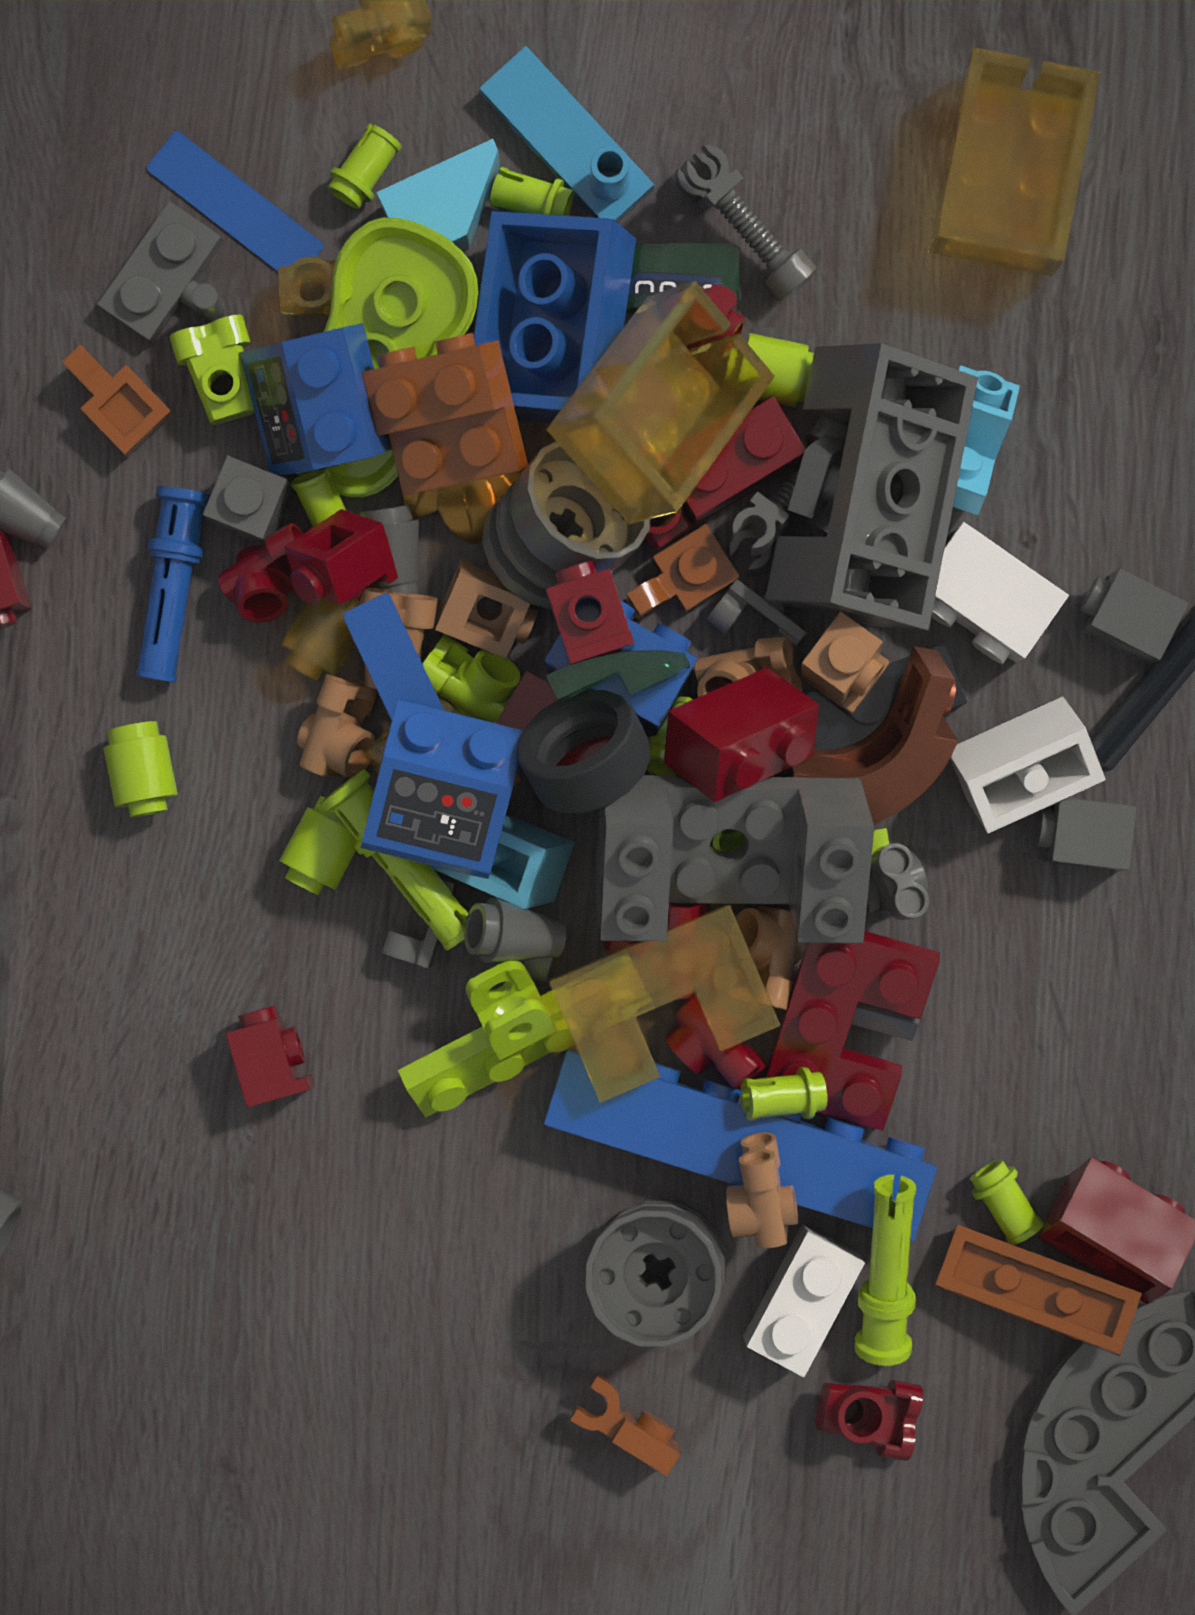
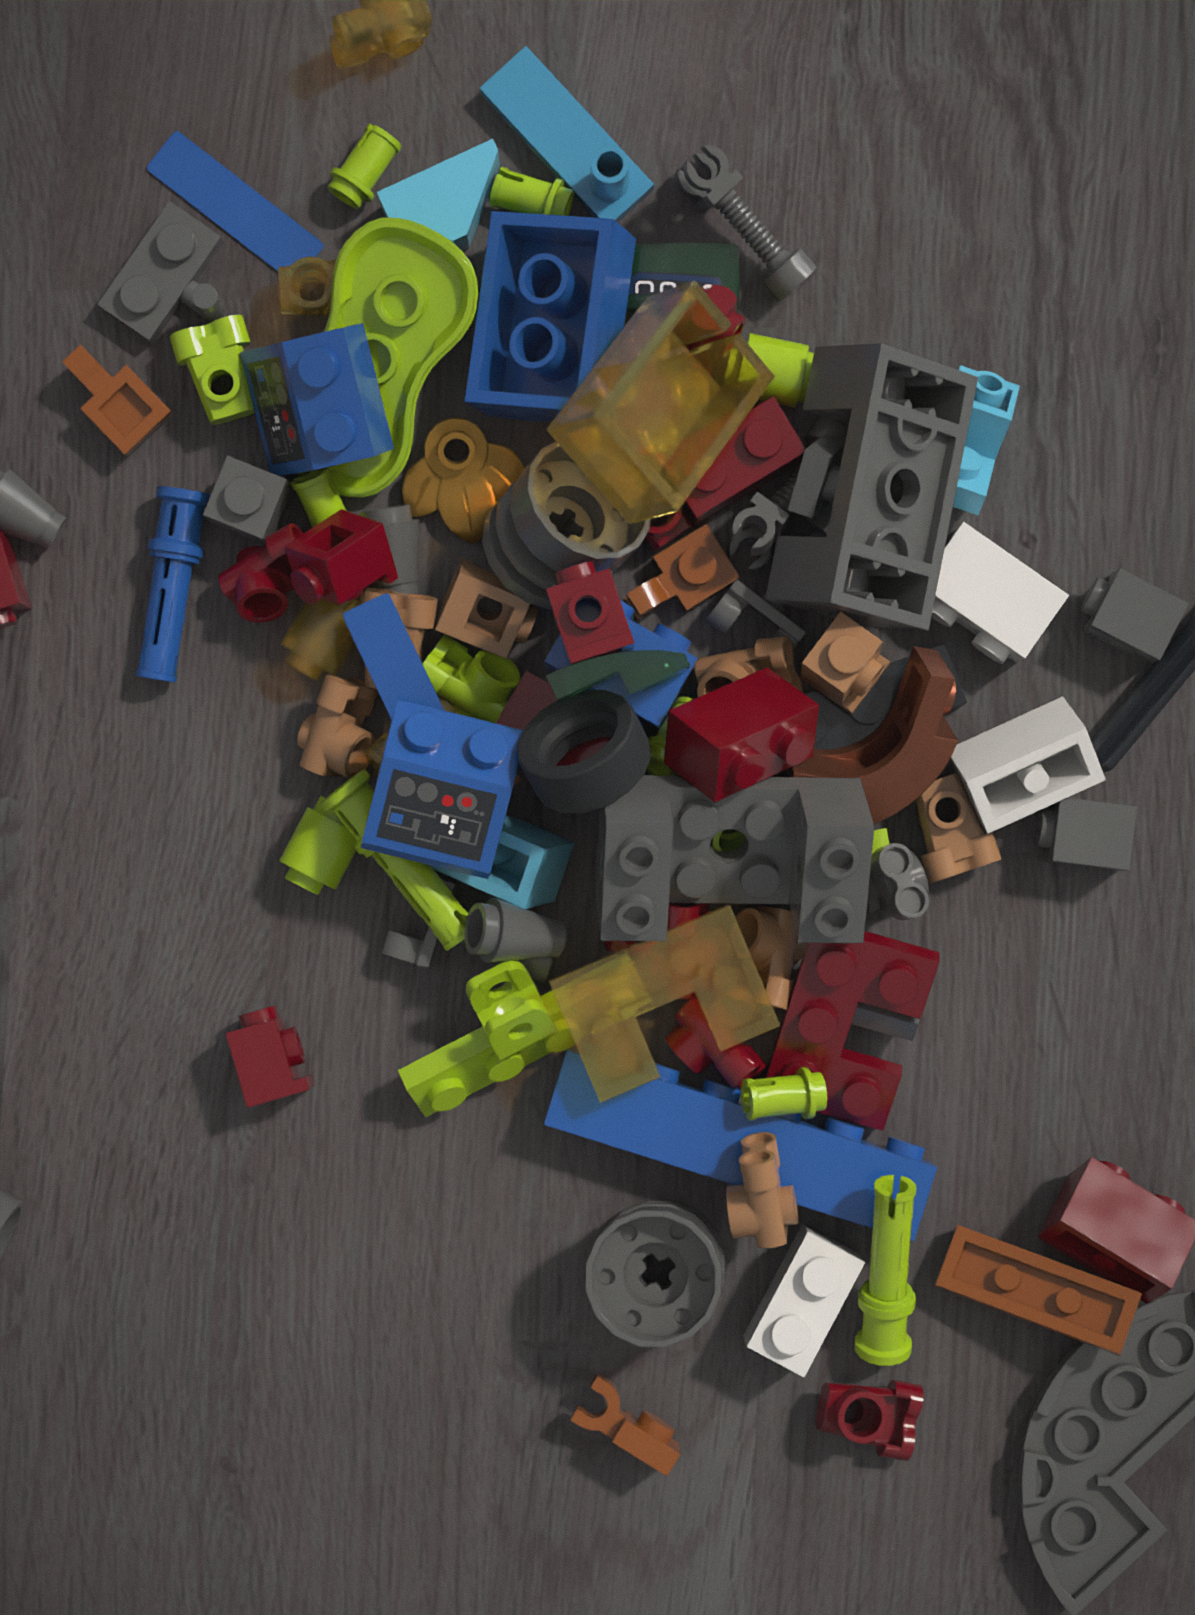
(140, 768): lime brick -> none
(446, 414): dark orange plate -> none
(957, 844): none -> medium nougat plate
(1006, 1201): lime pin -> none
(1014, 163): clear yellow piece -> none

